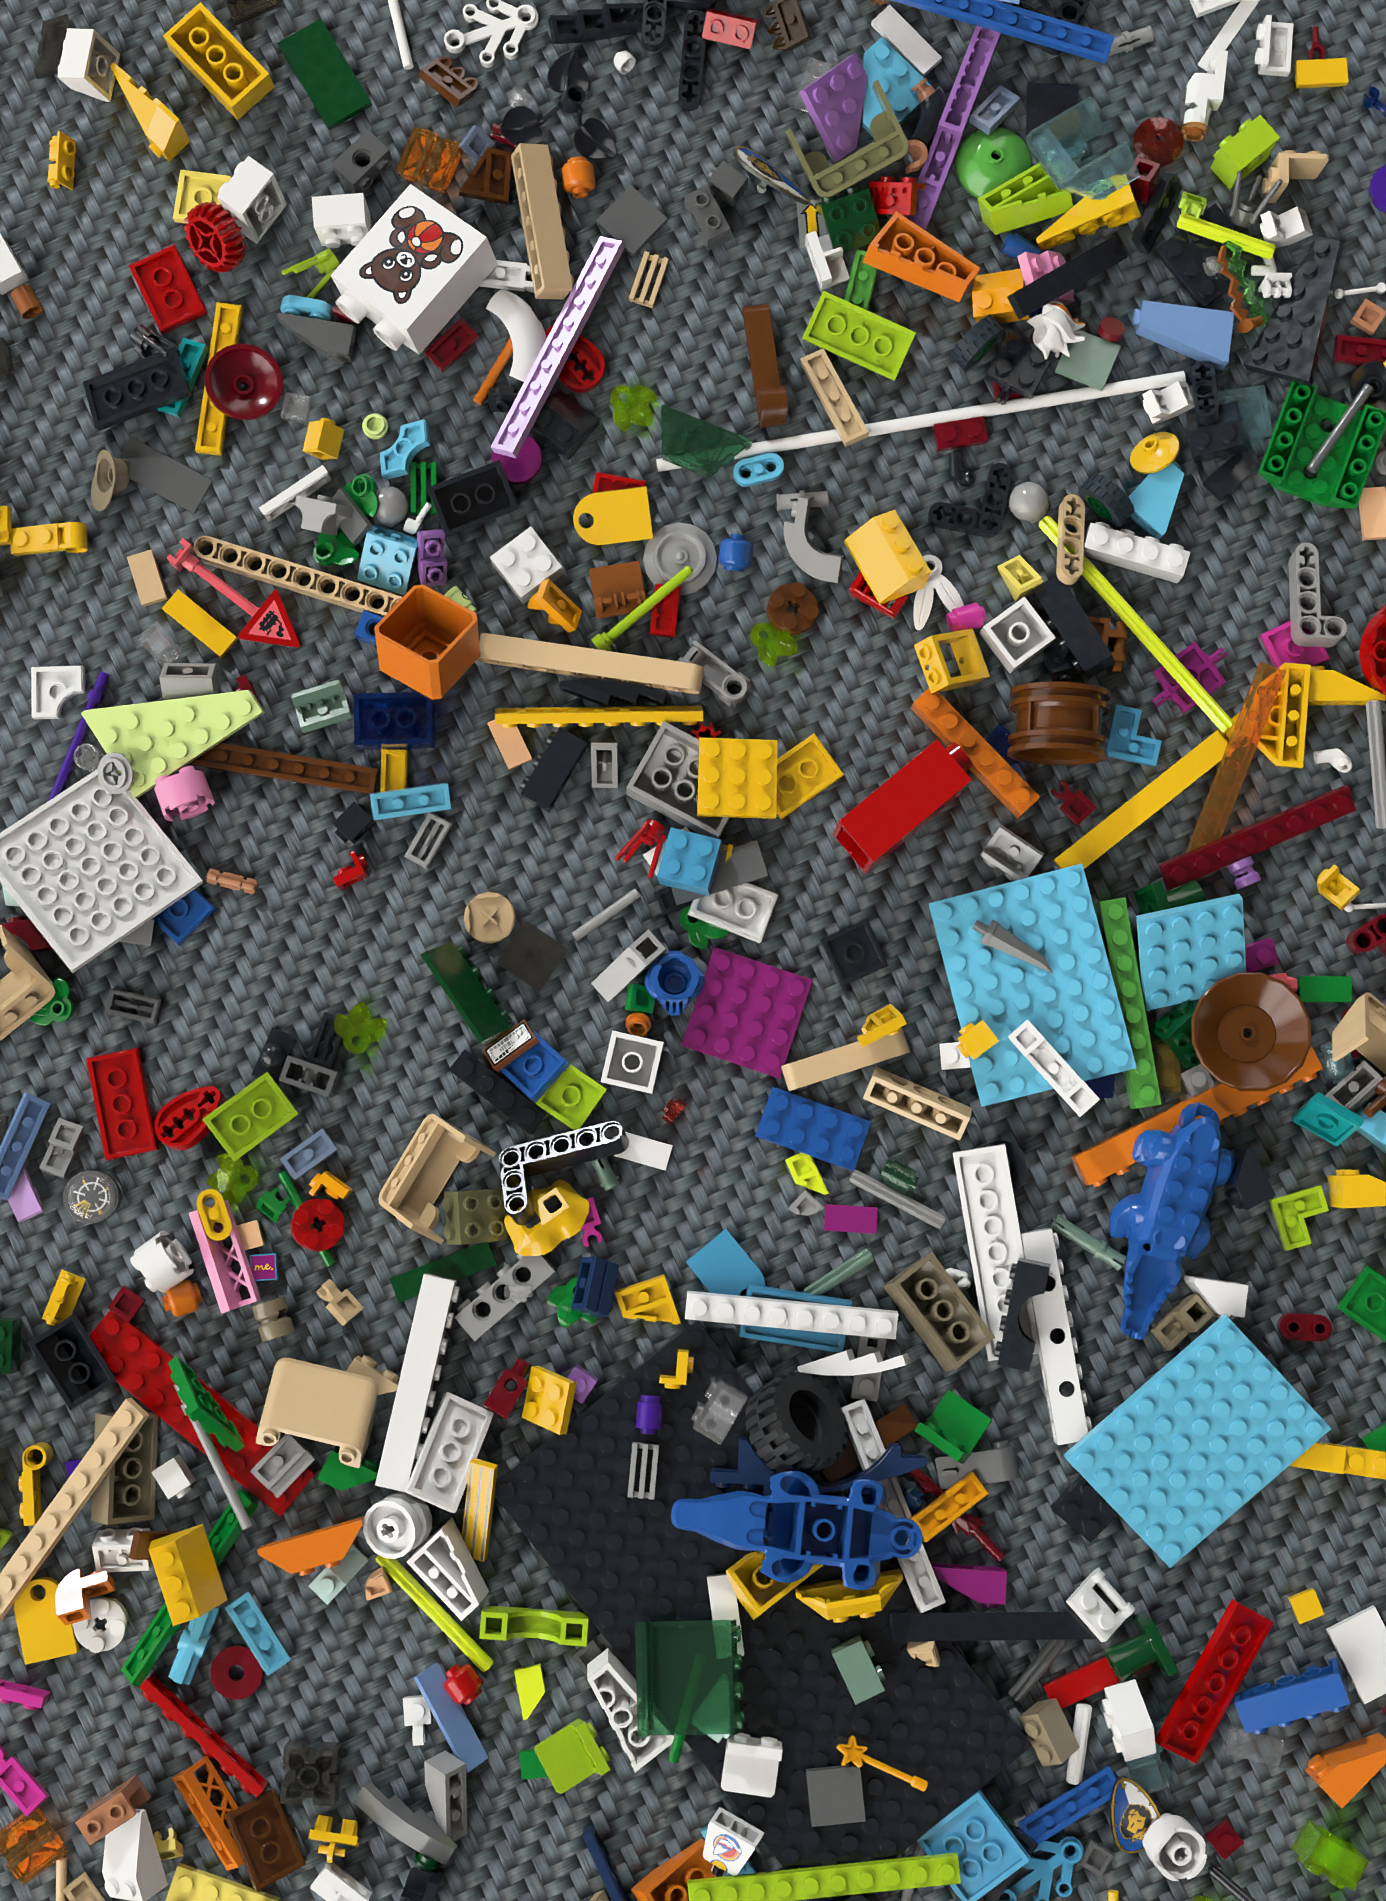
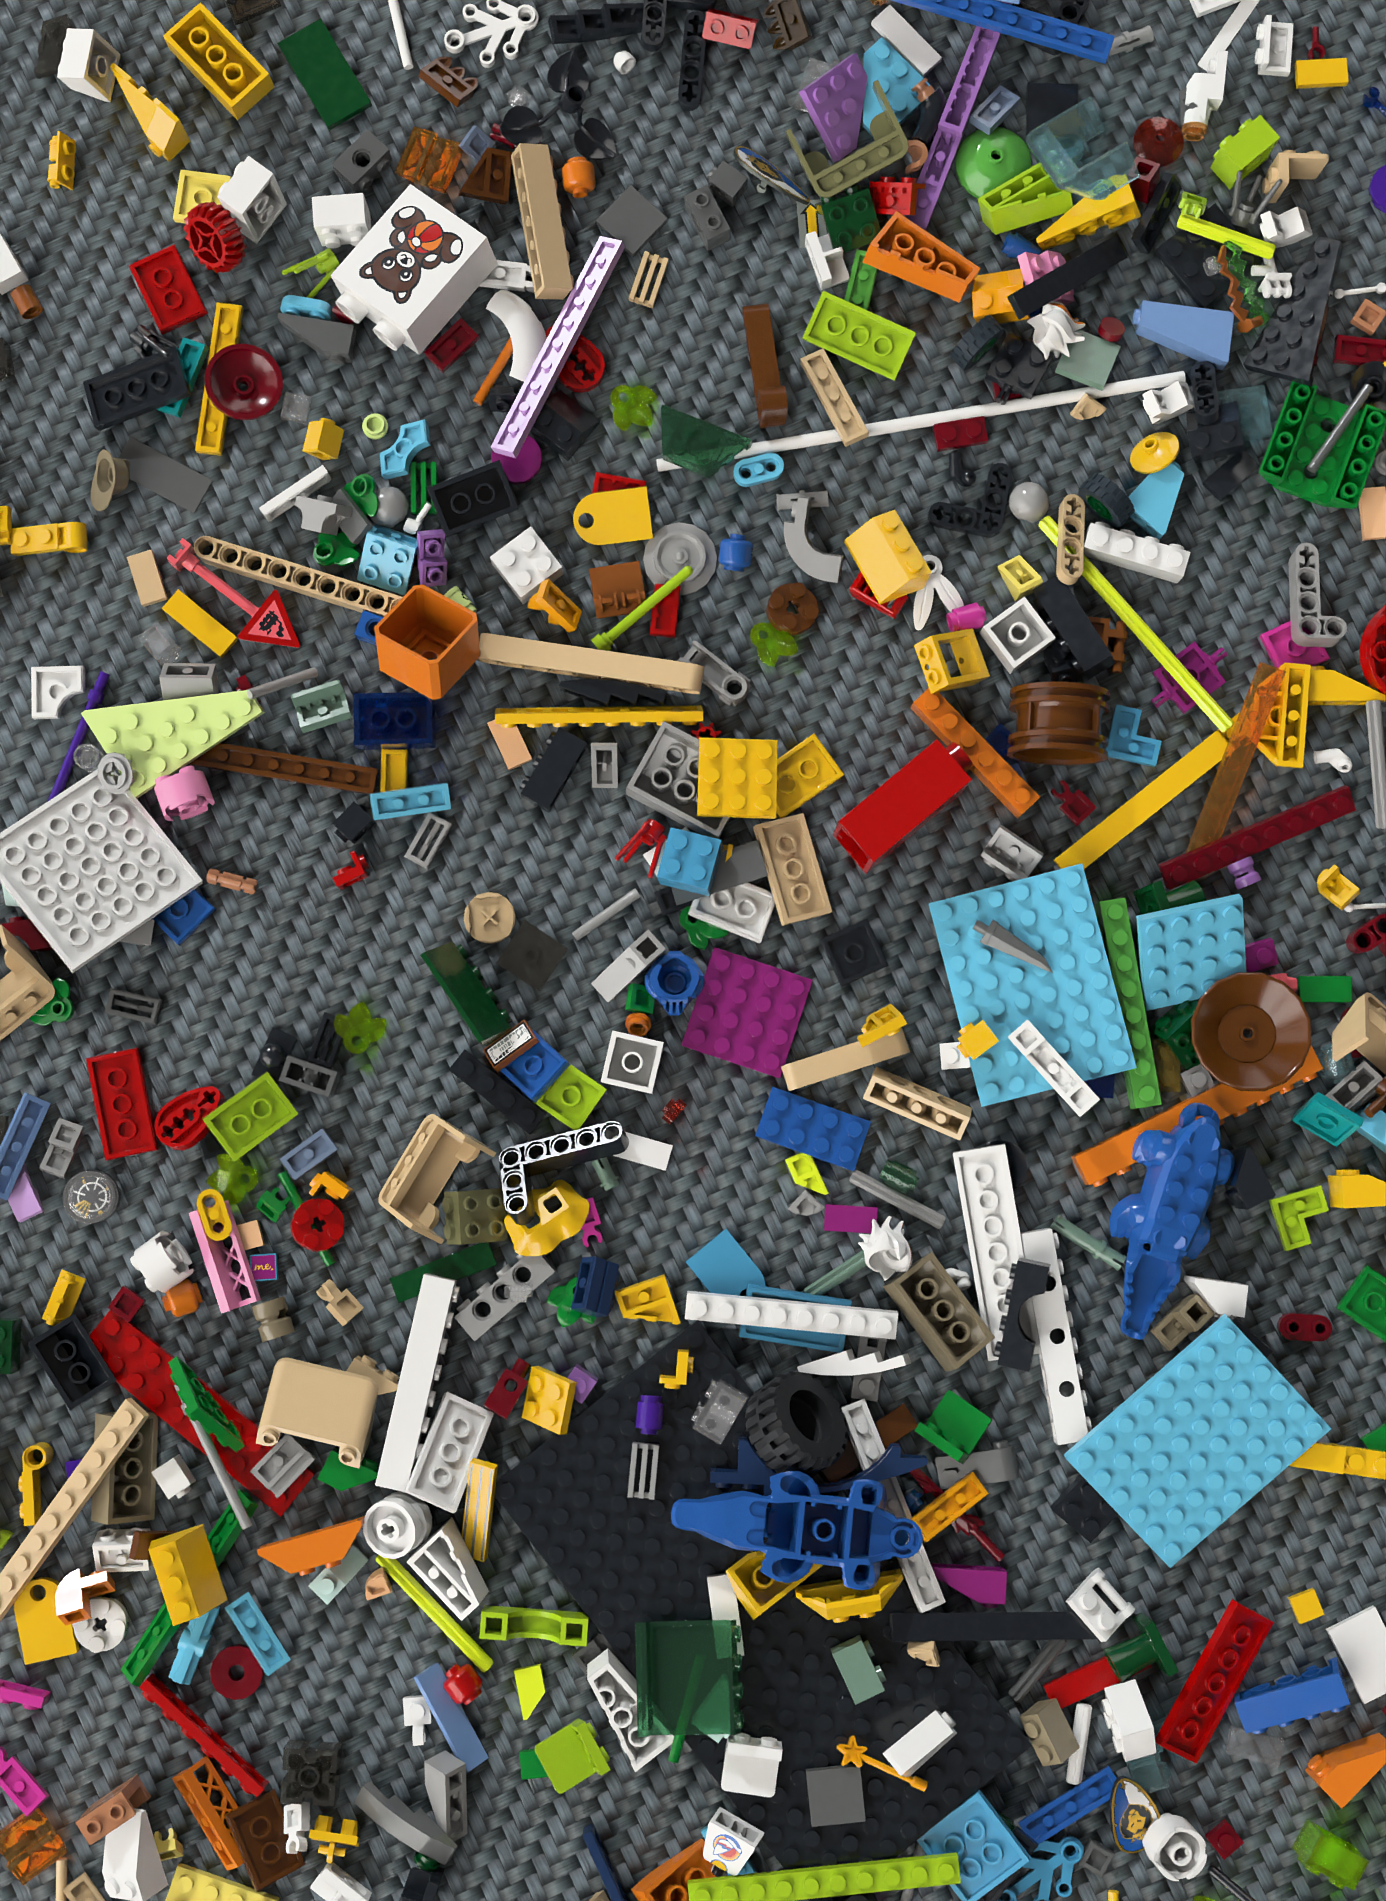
(282, 683): none -> light grey bar
(295, 1825): none -> white plate
(792, 869): none -> tan plate
(886, 1249): none -> white hair
(921, 1743): none -> white slope
(1087, 408): none -> tan tile

